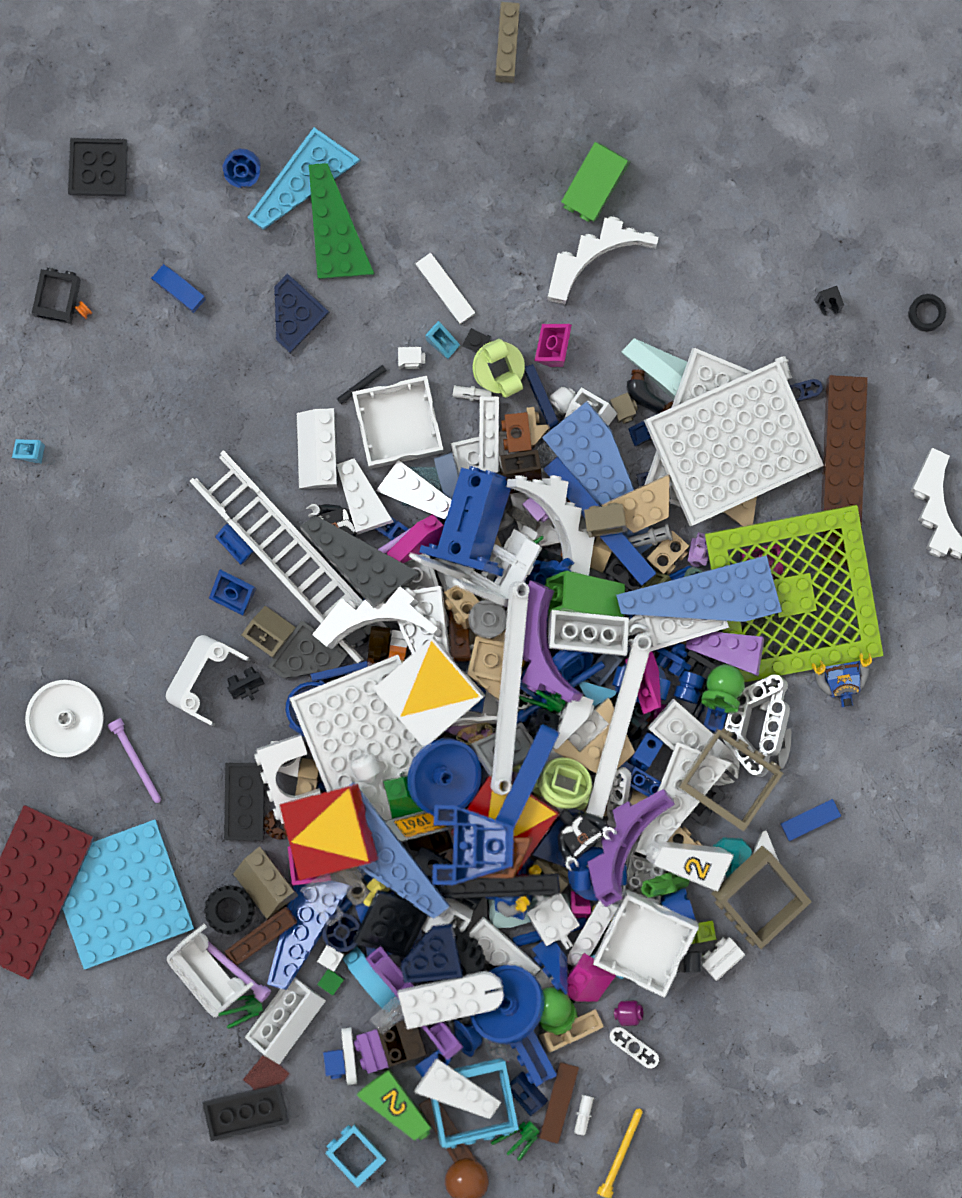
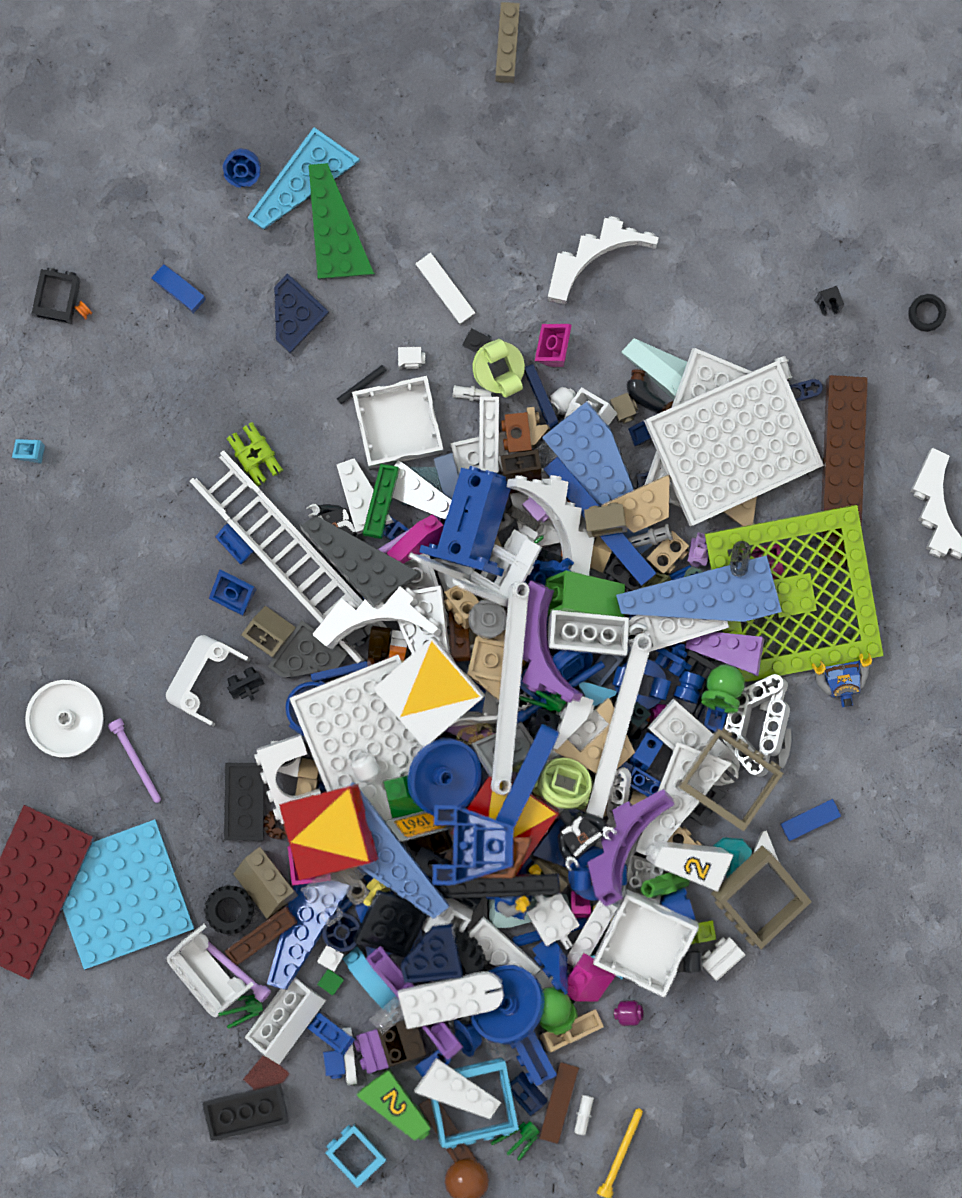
(97, 167): black plate -> none
(244, 453): none -> lime pin
(317, 449): white slope -> none
(331, 1033): none -> blue plate
(381, 501): none -> green tile
(442, 340): medium azure slope -> none
(595, 182): bright green slope -> none
(625, 1034): white beam -> none
(650, 686): dark pink slope -> none
(736, 558): none -> clear smoke beam

